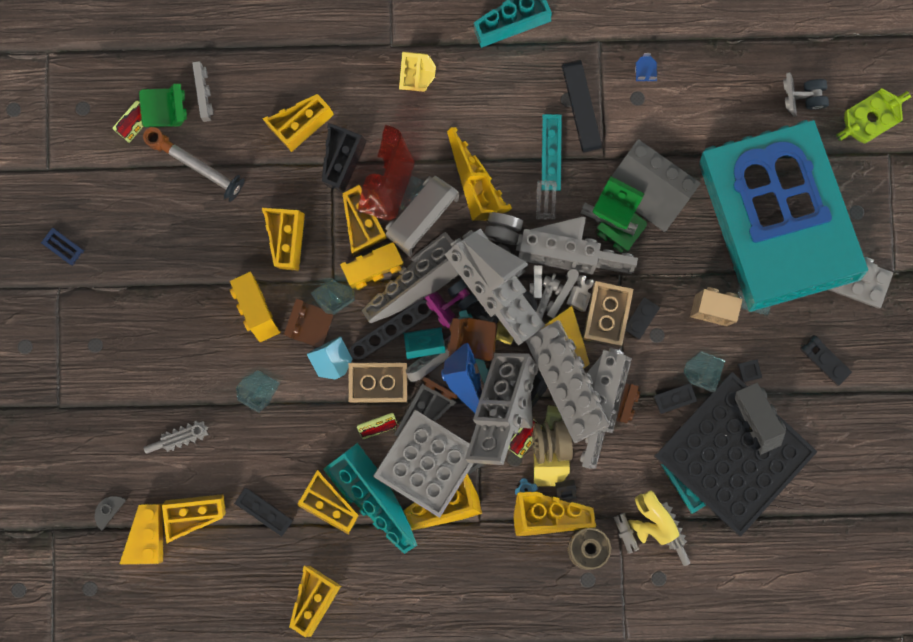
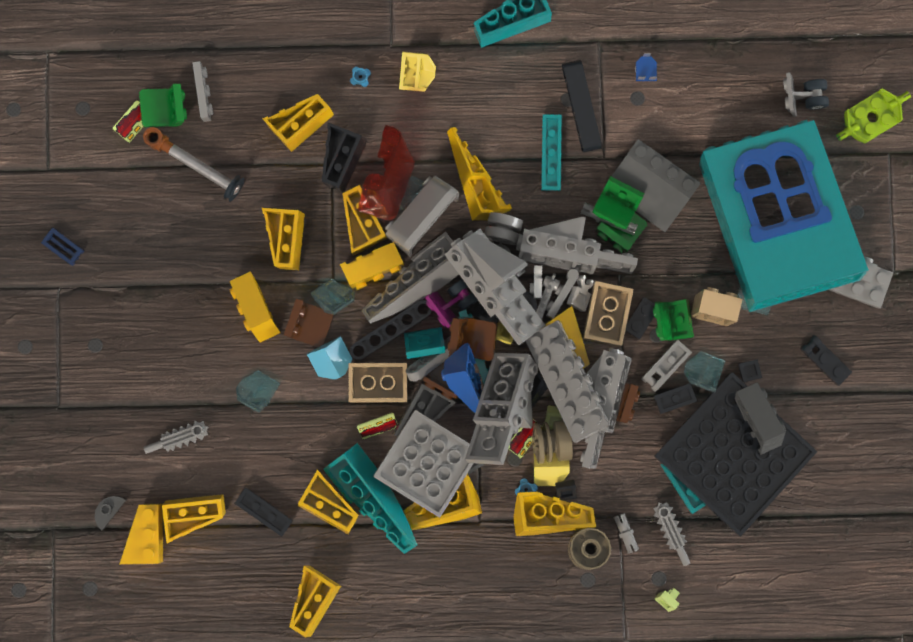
(361, 81): none -> dark azure plate
(538, 200): clear tile -> none
(665, 527): light yellow piece -> none
(667, 365): none -> light grey plate
(667, 599): none -> yellowish green tile
(673, 320): none -> green bracket

